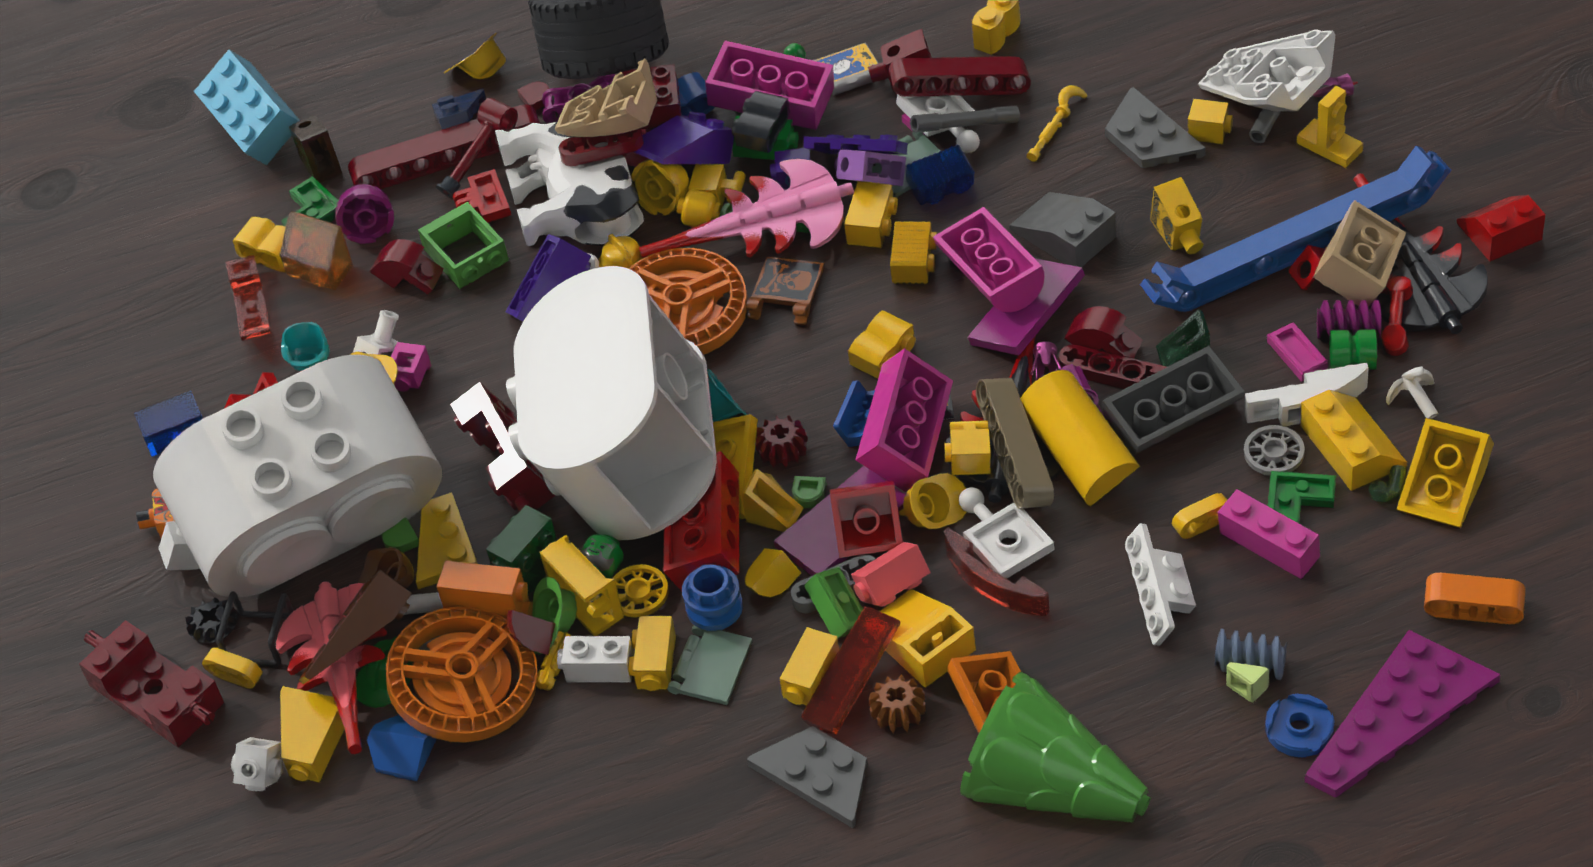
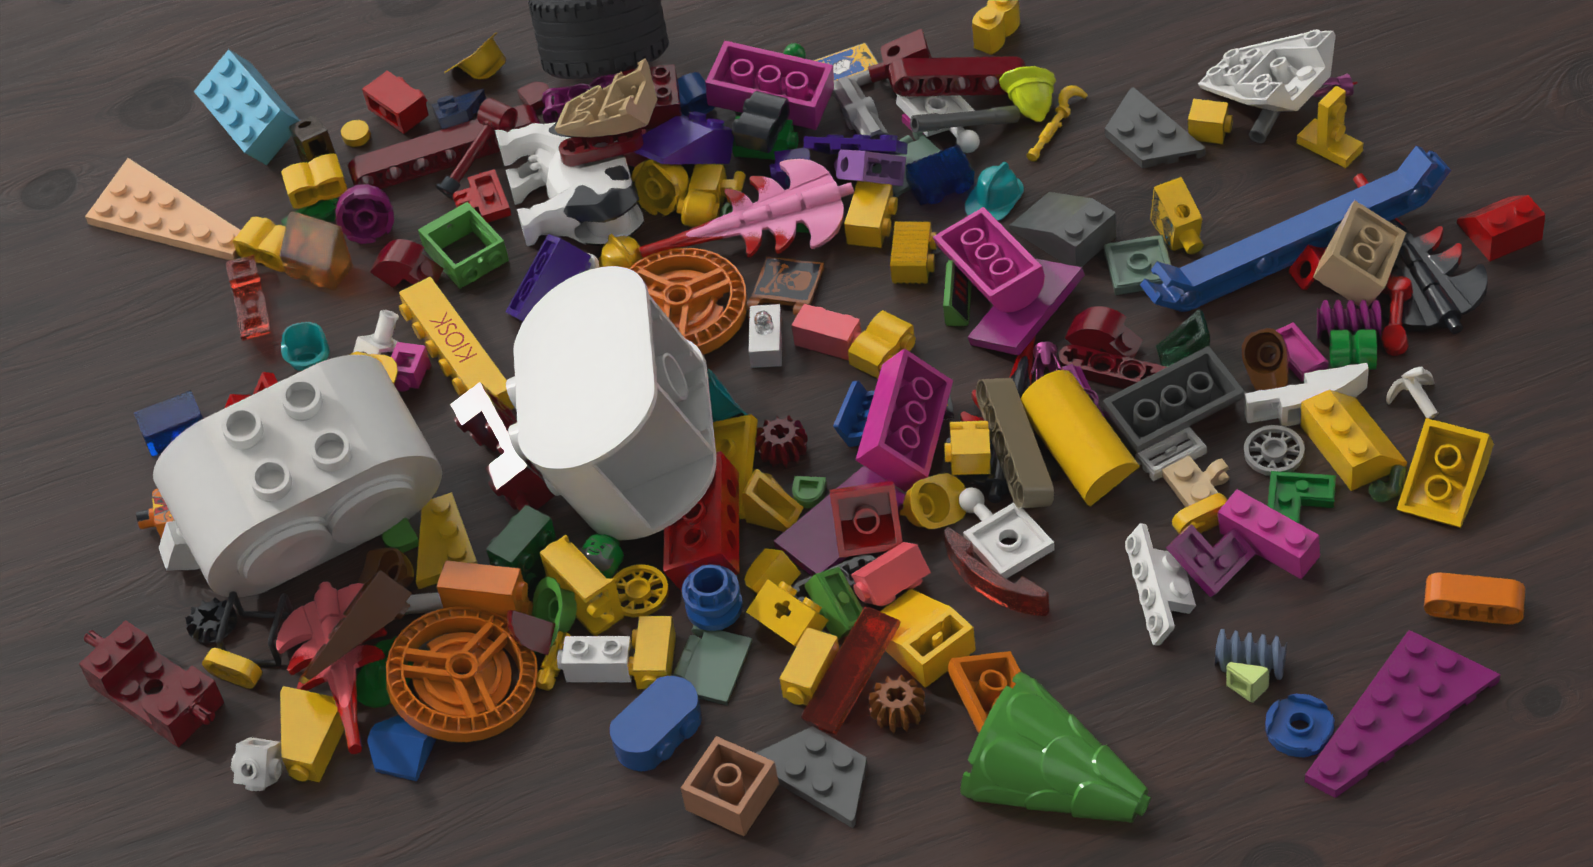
(156, 211): none -> light nougat wing
(314, 181): none -> yellow brick
(355, 133): none -> yellow tile
(396, 101): none -> red brick
(450, 340): none -> yellow brick
(656, 723): none -> blue brick
(730, 786): none -> nougat brick
(765, 336): none -> white piece
(776, 601): none -> yellow brick
(825, 331): none -> coral brick
(857, 109): none -> light grey piece
(956, 296): none -> slope
(995, 191): none -> teal piece
(1030, 90): none -> neon yellow piece
(1132, 262): none -> sand green tile
(1172, 454): none -> white tile
(1191, 483): none -> tan plate
(1207, 564): none -> magenta plate
(1257, 357): none -> reddish brown cap

